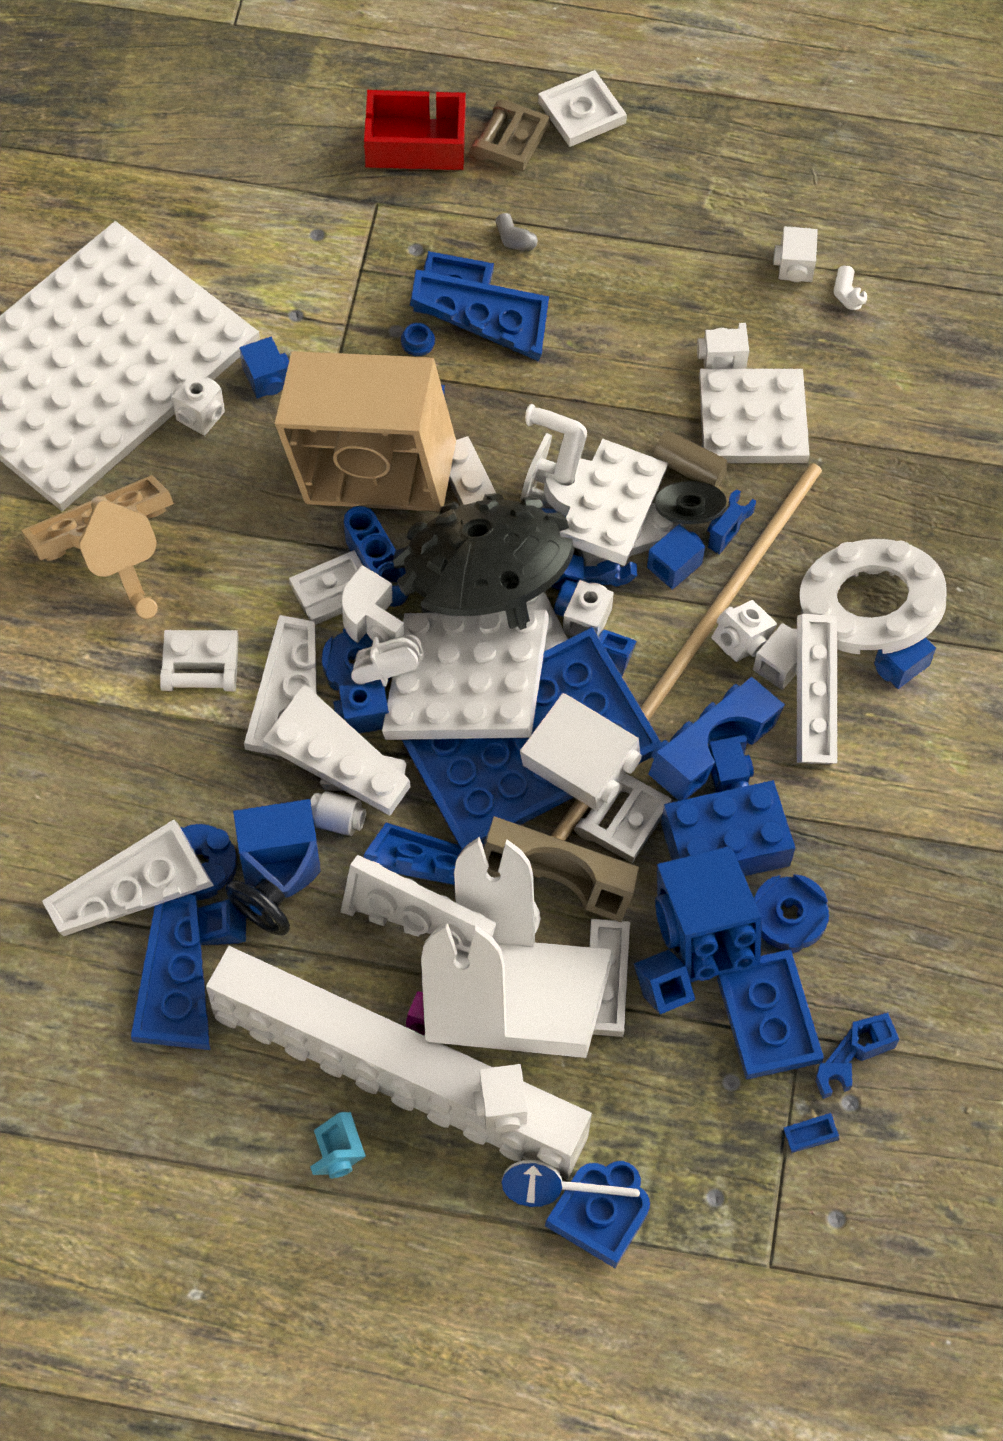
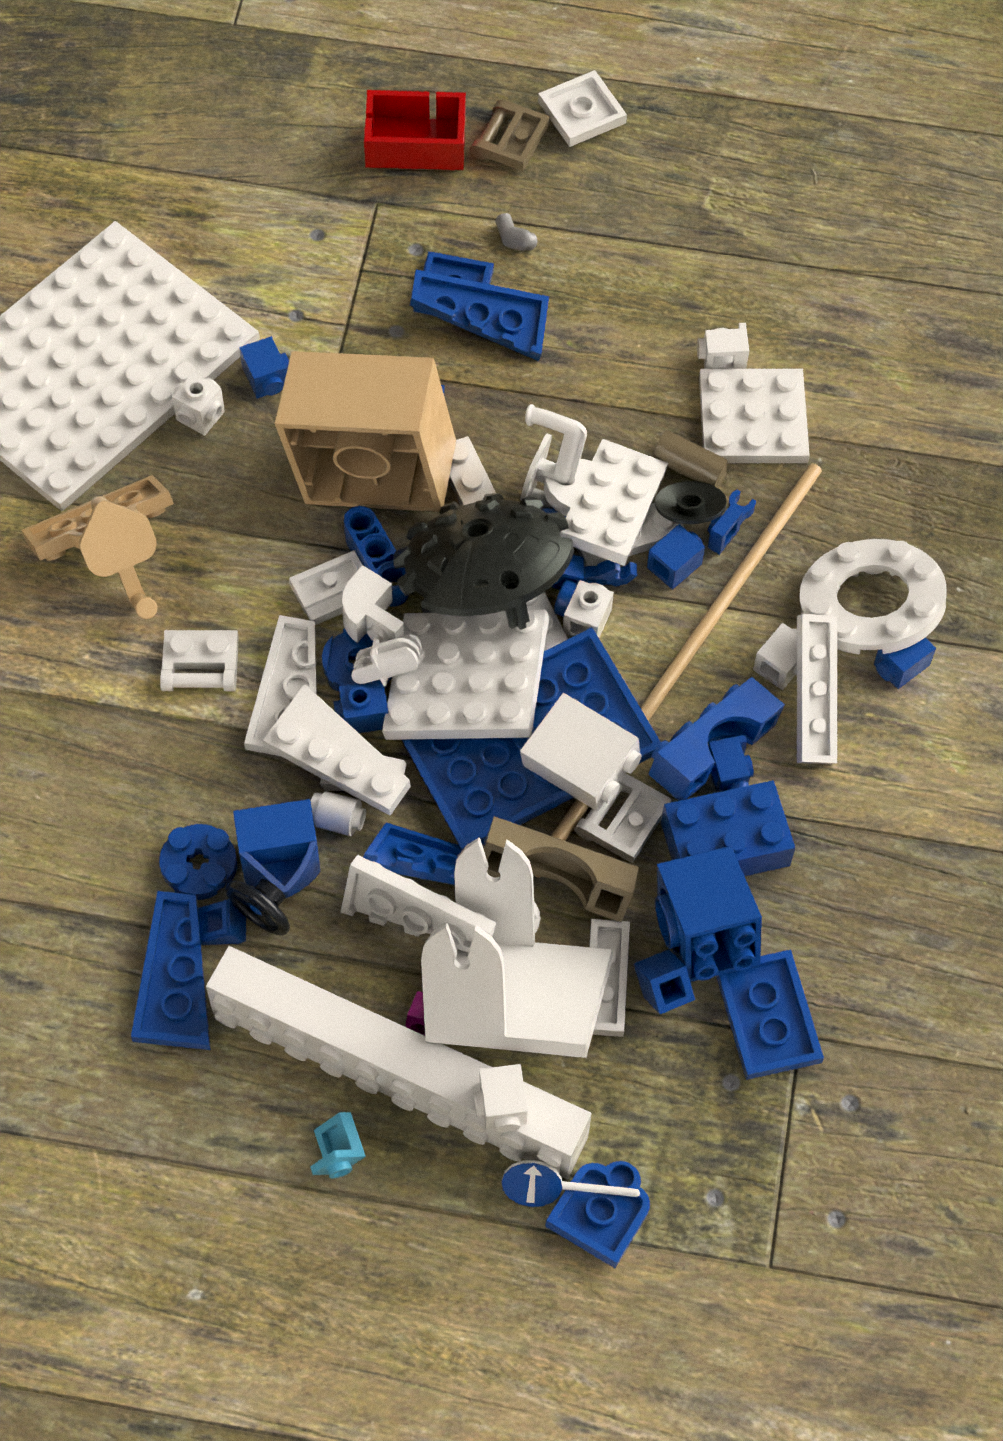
(133, 880): white wing -> none
(417, 339): blue plate -> none
(618, 647): blue slope -> none
(743, 630): white brick -> none
(796, 254): white brick -> none
(811, 906): blue plate -> none
(811, 1133): blue piece -> none
(838, 1064): blue piece -> none
(845, 292): white arm -> none

